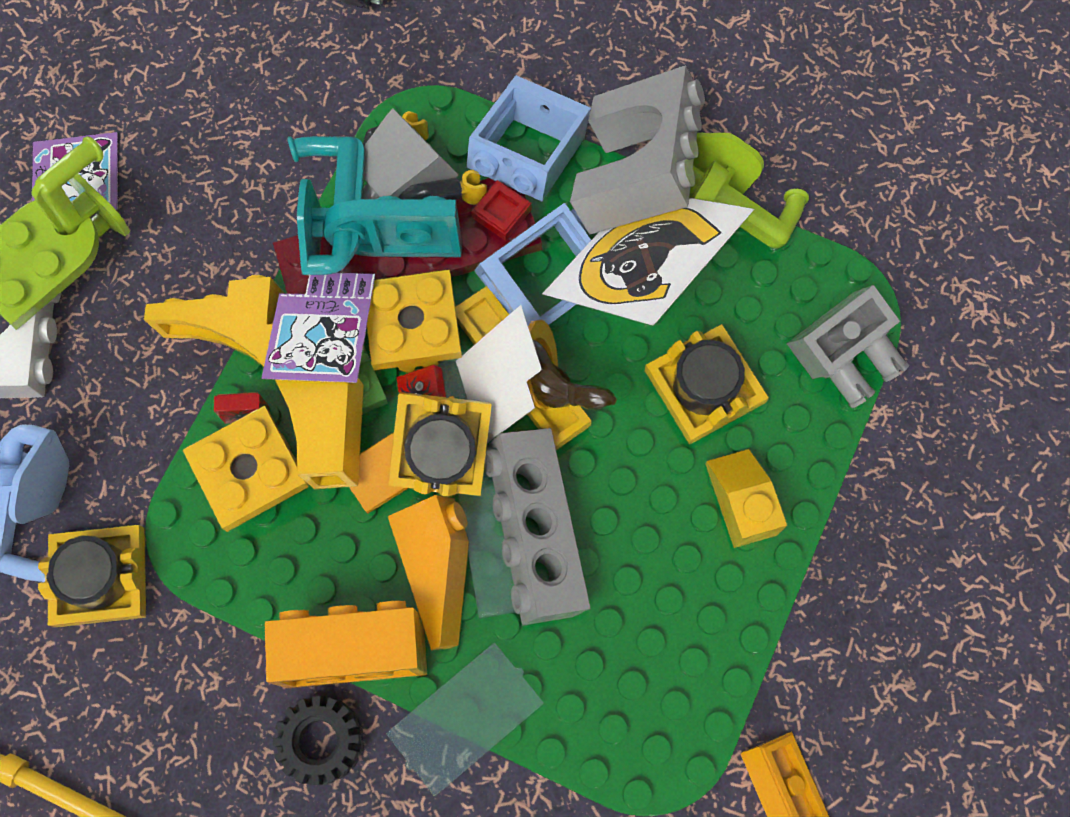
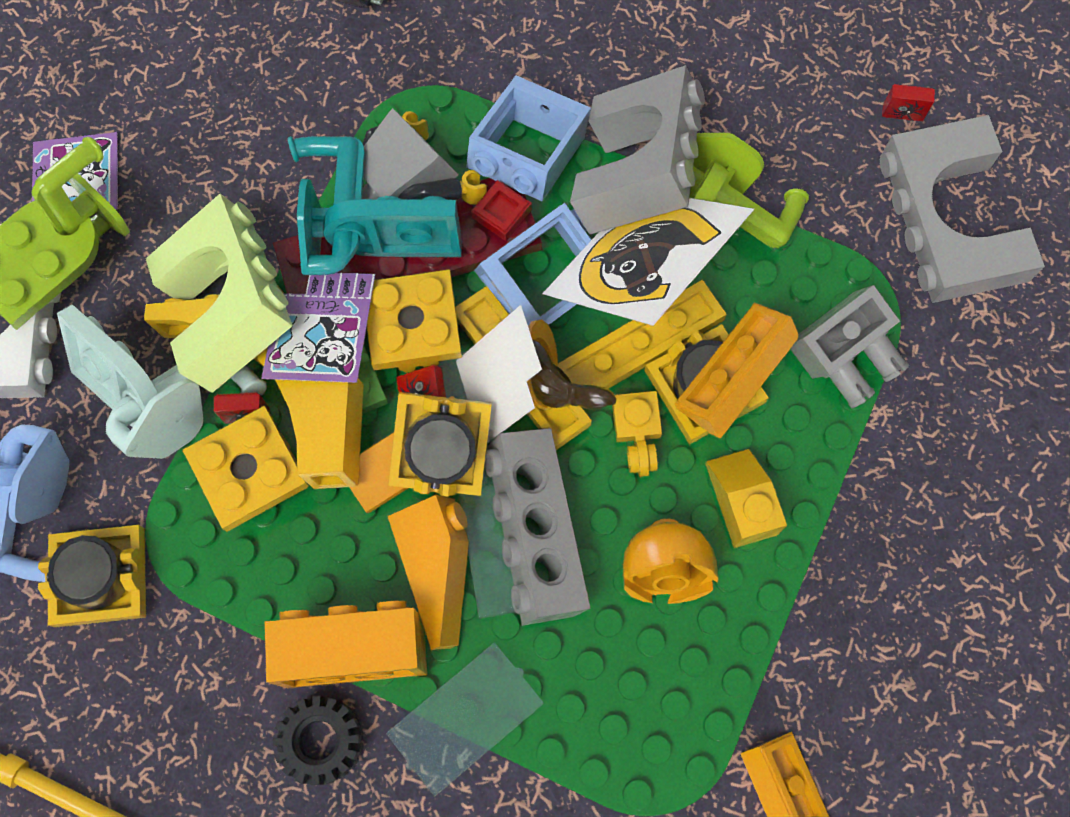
(161, 411): none -> light aqua plate
(250, 306): none -> yellowish green arch
(638, 420): none -> yellow plate
(639, 343): none -> yellow plate
(669, 561): none -> light orange cylinder
(738, 369): none -> light orange slope
(908, 102): none -> red tile
(950, 261): none -> light grey arch

